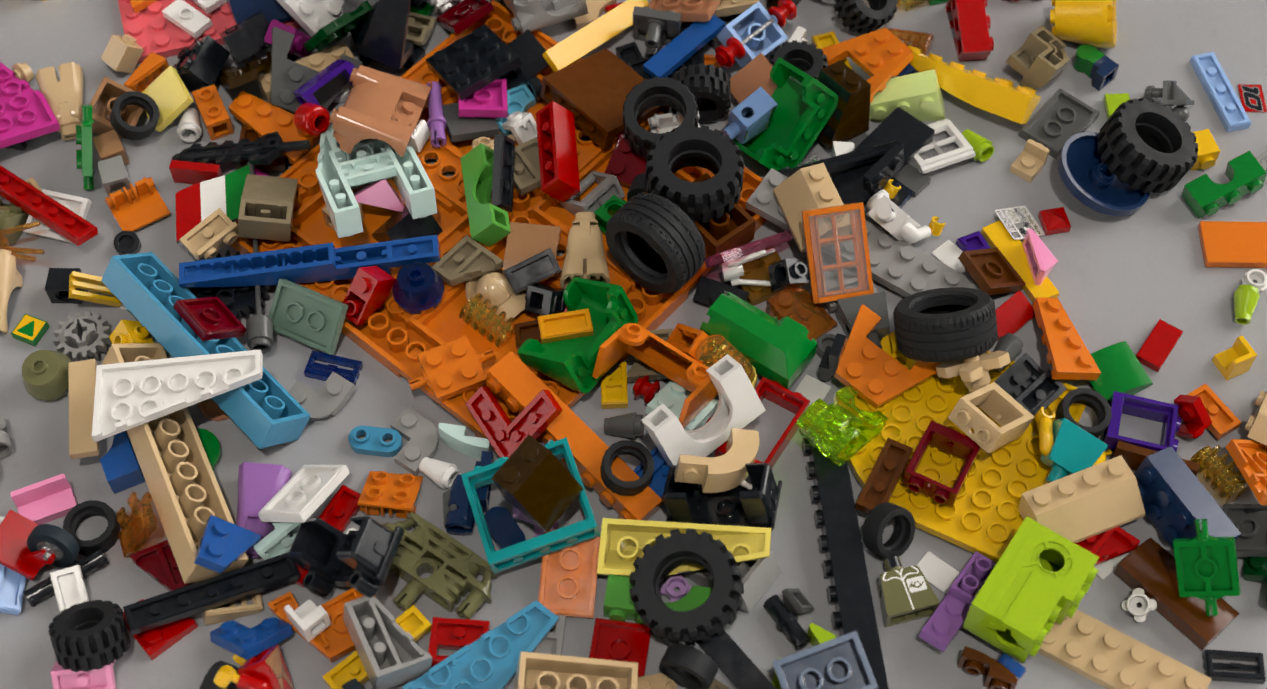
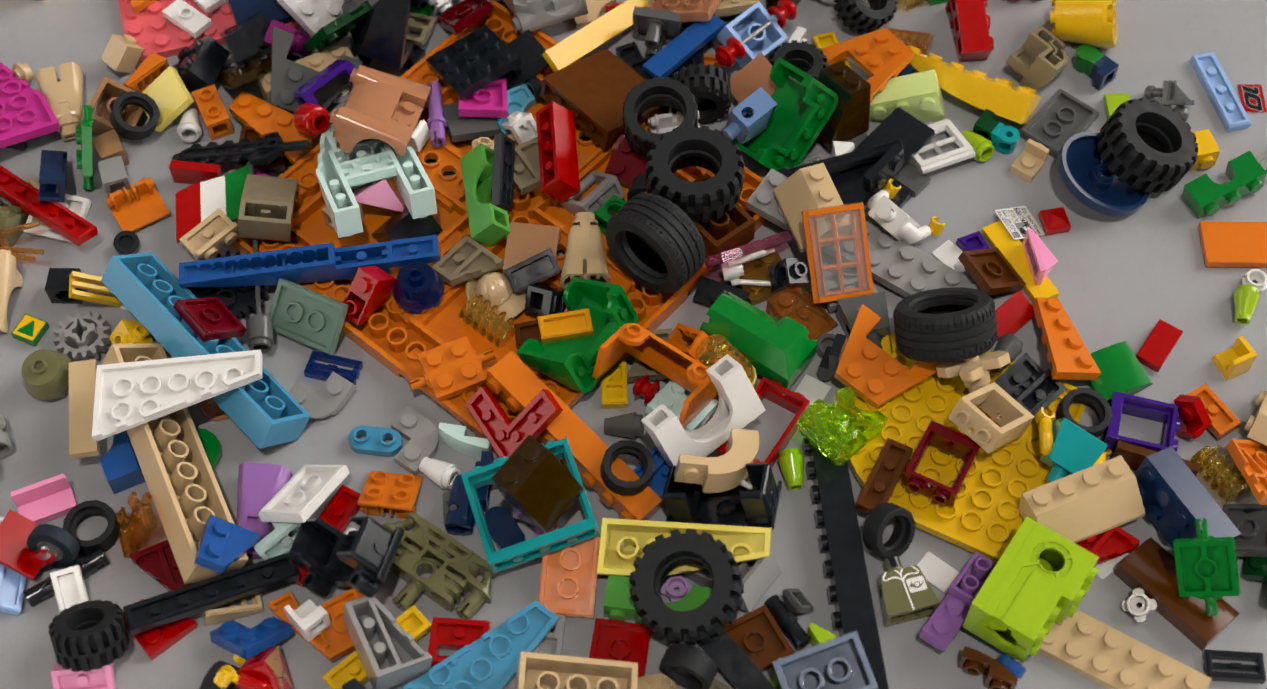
(52, 176): none -> dark blue window
(760, 638): none -> reddish brown plate
(792, 467): none -> lime cone
(1002, 137): none -> leg

